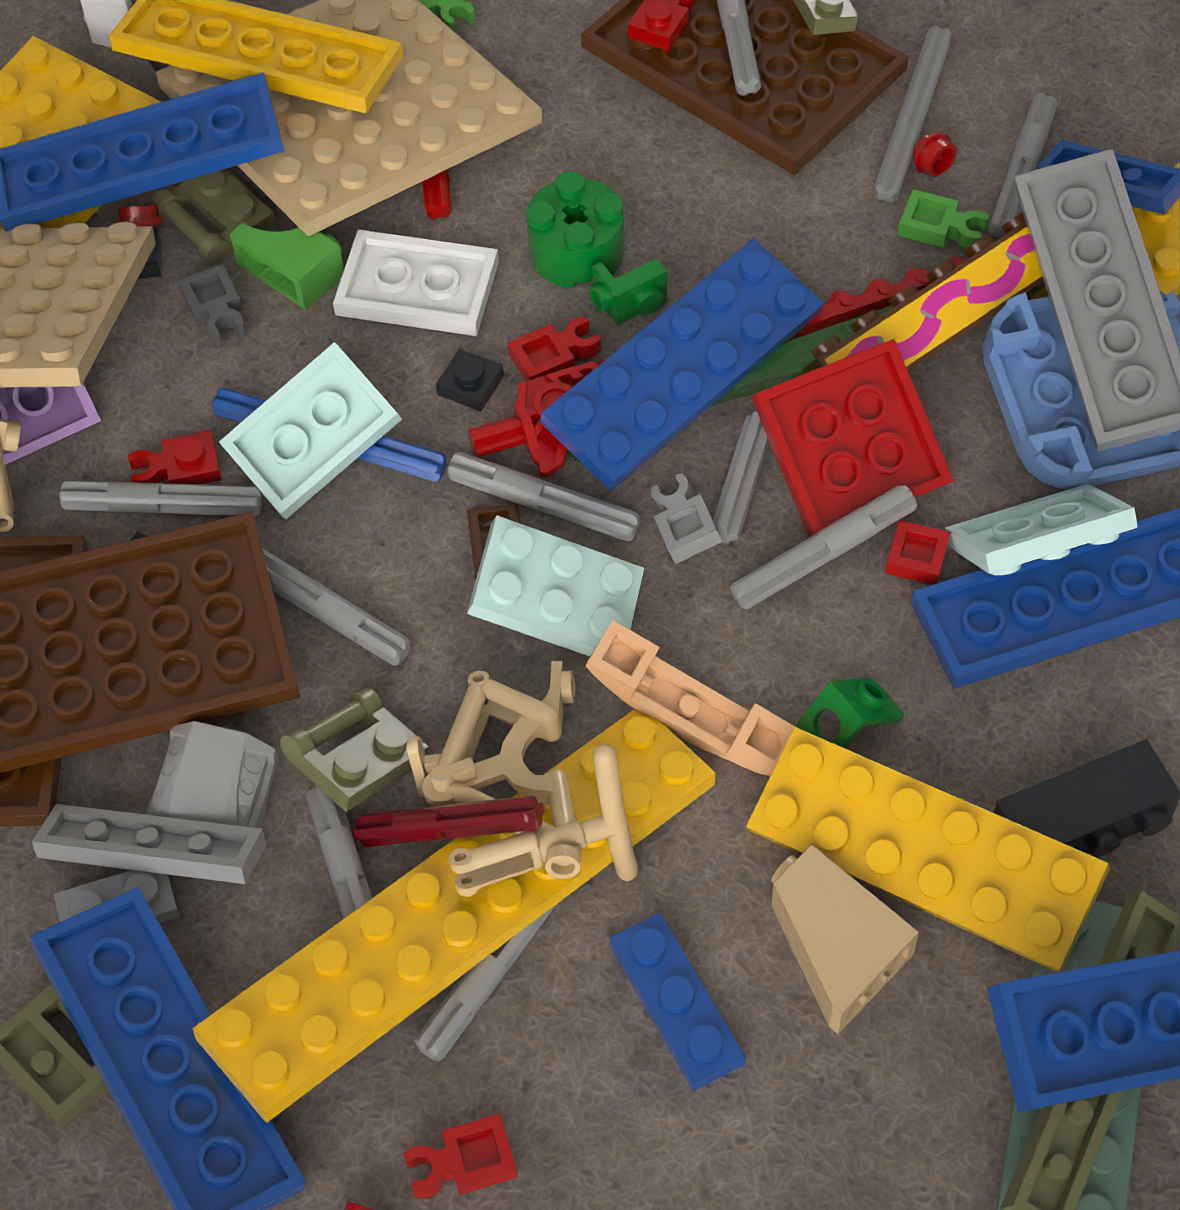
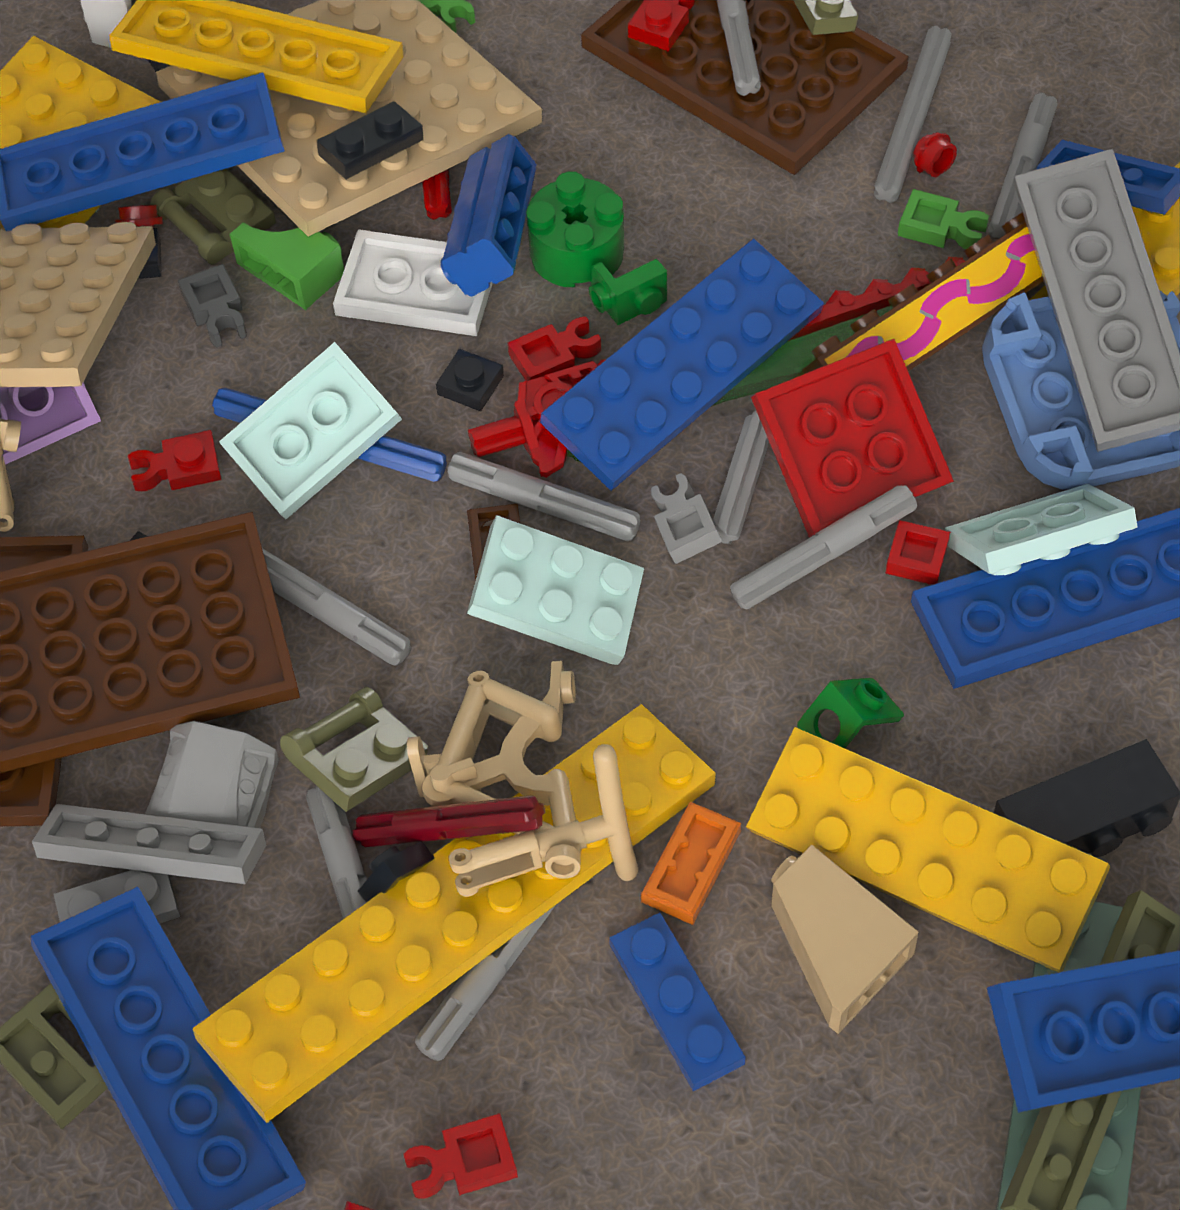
(160, 498): light grey axle -> none
(370, 140): none -> black plate
(393, 866): none -> black plate
(489, 216): none -> blue brick
(686, 706): light nougat slope -> none
(691, 863): none -> orange plate

